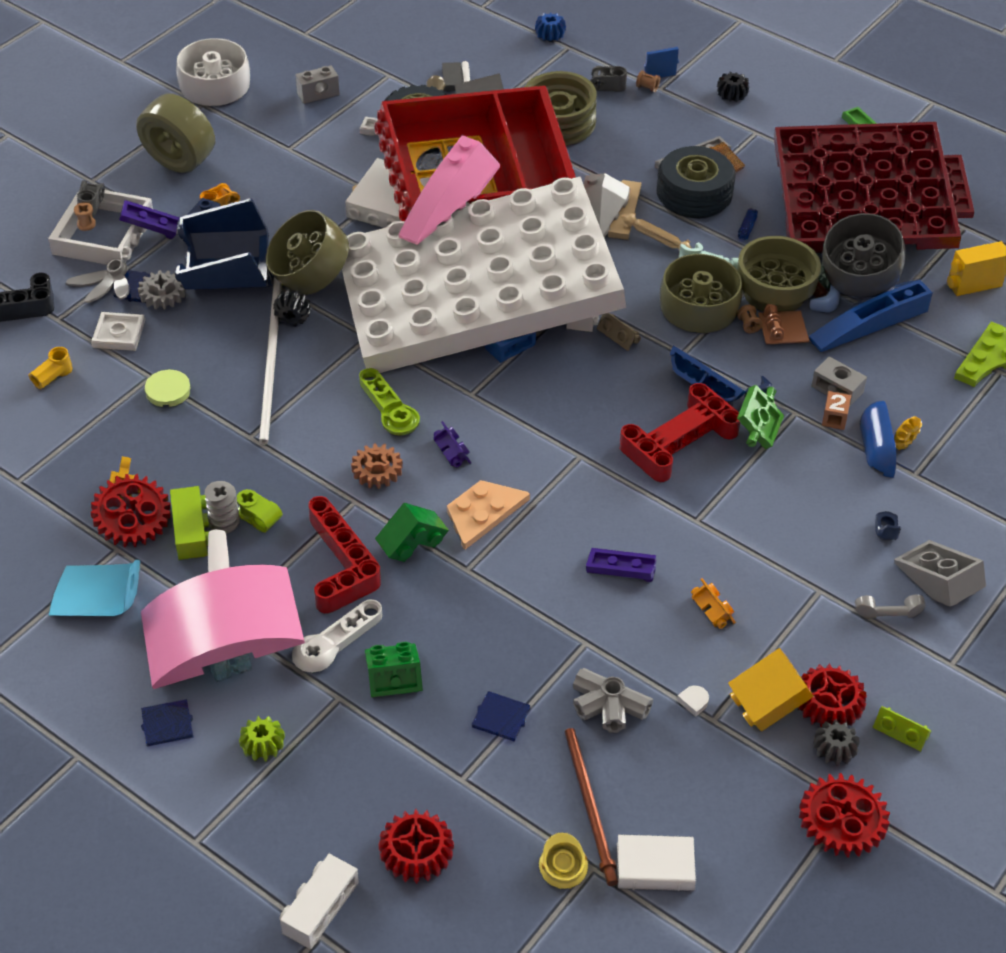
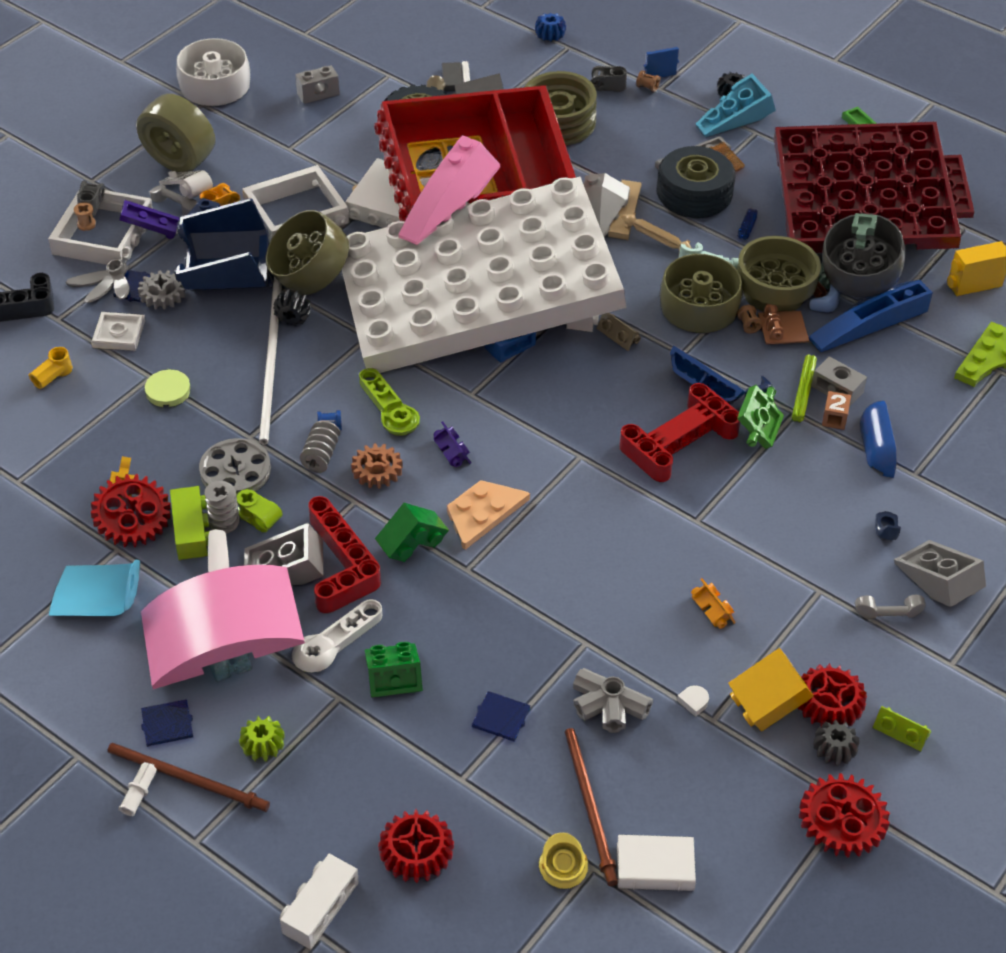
(137, 789): none -> white axle
(160, 194): none -> light grey bar
(191, 182): none -> white door
(242, 461): none -> light grey wedge
(248, 799): none -> copper bar
(292, 184): none -> white window
(296, 549): none -> light grey slope
(319, 446): none -> light grey piece
(331, 416): none -> blue bush
(367, 126): white tile -> none
(621, 564): dark purple hinge -> none
(743, 105): none -> medium azure wedge
(804, 388): none -> lime axle
(863, 226): none -> sand green plate
(907, 432): yellow gear -> none

